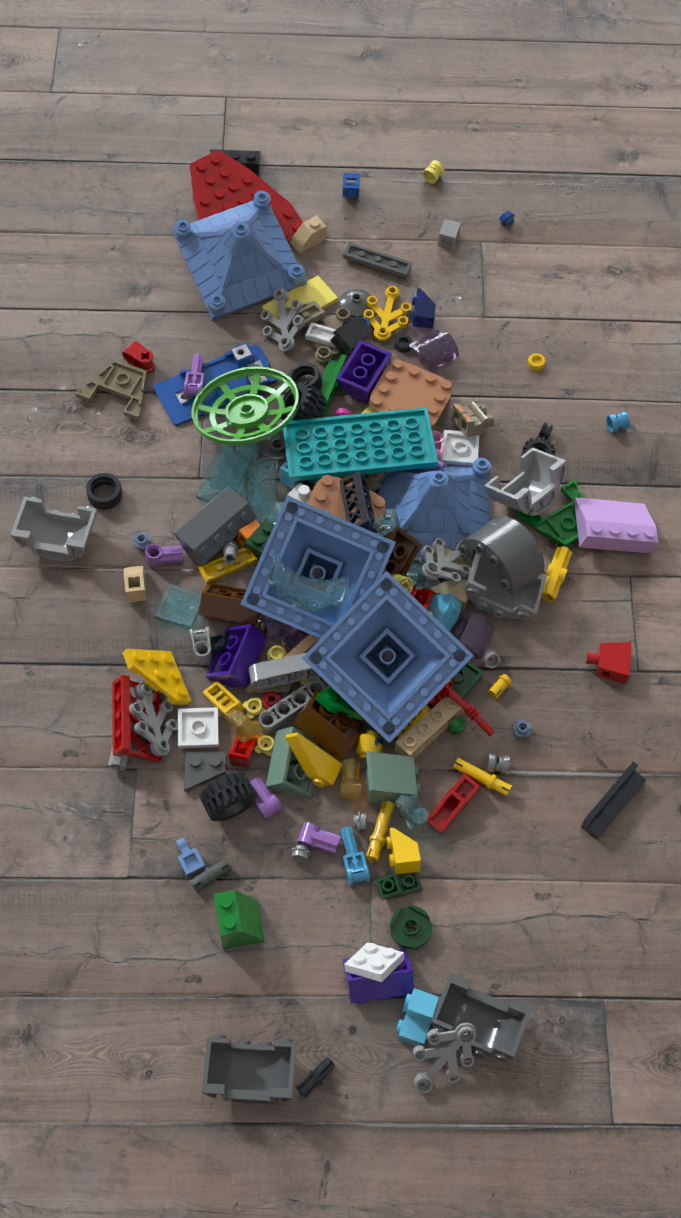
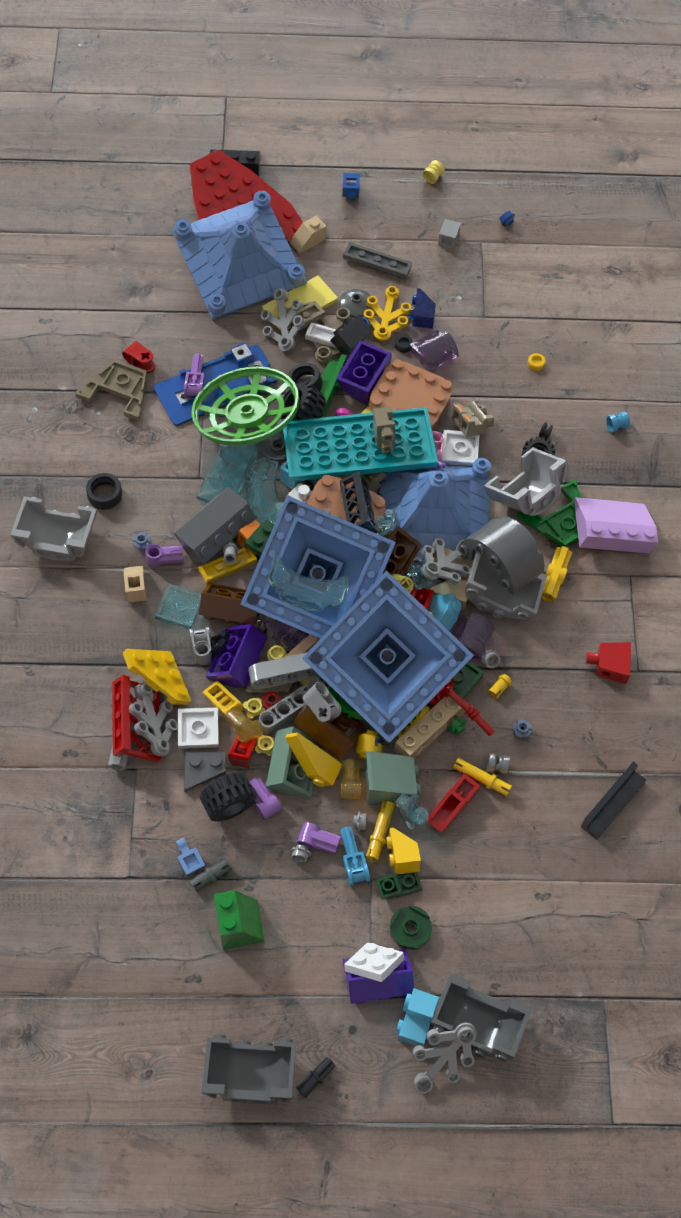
(320, 701): none -> light grey piece
(384, 428): none -> dark tan hips

